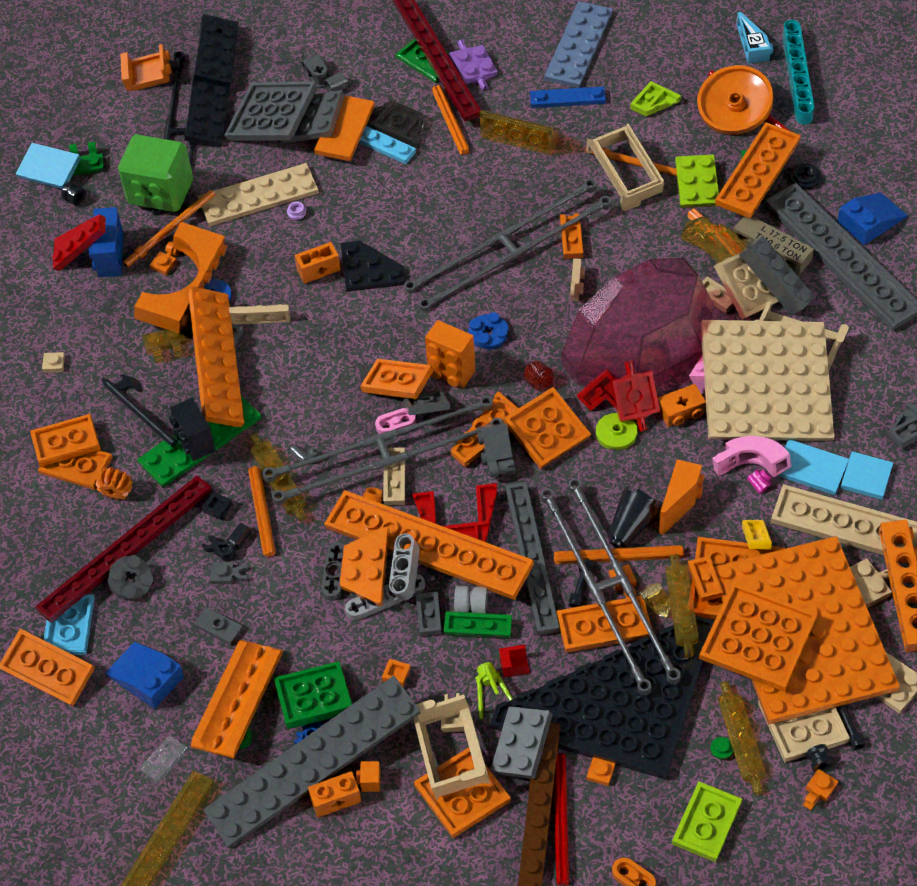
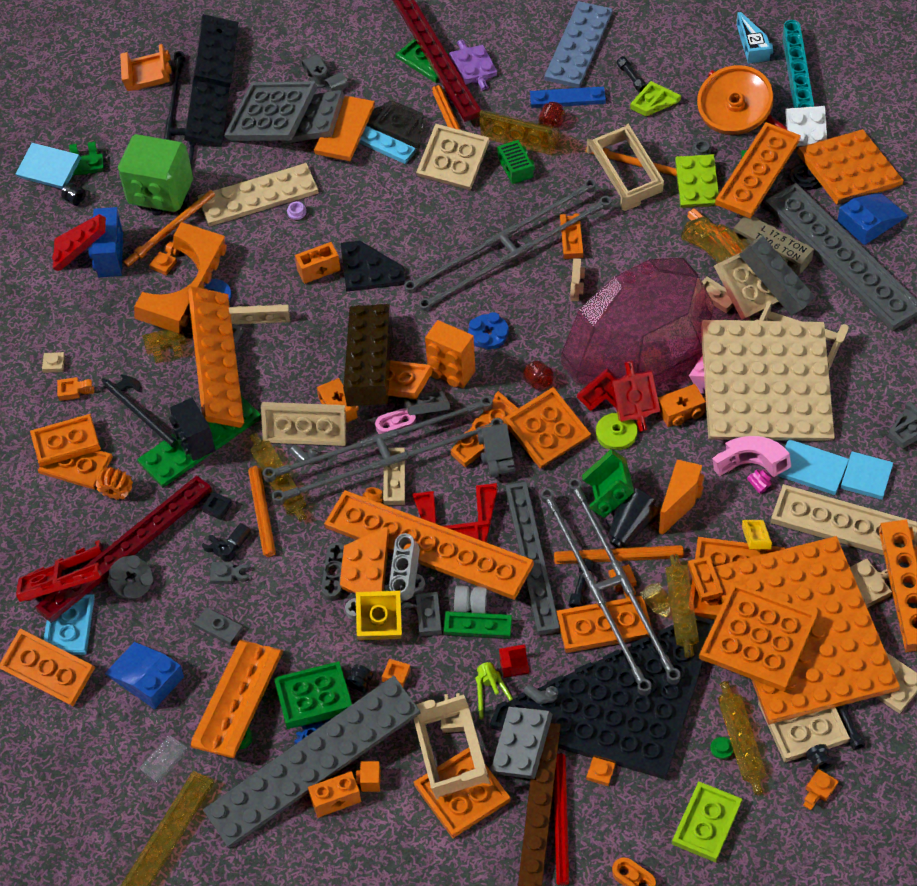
(51, 580): none -> red wing
(71, 388): none -> orange plate
(304, 423): none -> tan plate
(333, 394): none -> orange brick
(359, 678): none -> black wheel
(368, 355): none -> dark brown brick
(378, 615): none -> yellow slope
(453, 156): none -> tan plate
(515, 161): none -> green brick
(541, 697): none -> dark grey arm
(552, 114): none -> clear red head
(610, 482): none -> green panel
(625, 66): none -> black bar
(701, 148): none -> dark grey plate
(807, 122): none -> white plate
(849, 166): none -> orange plate

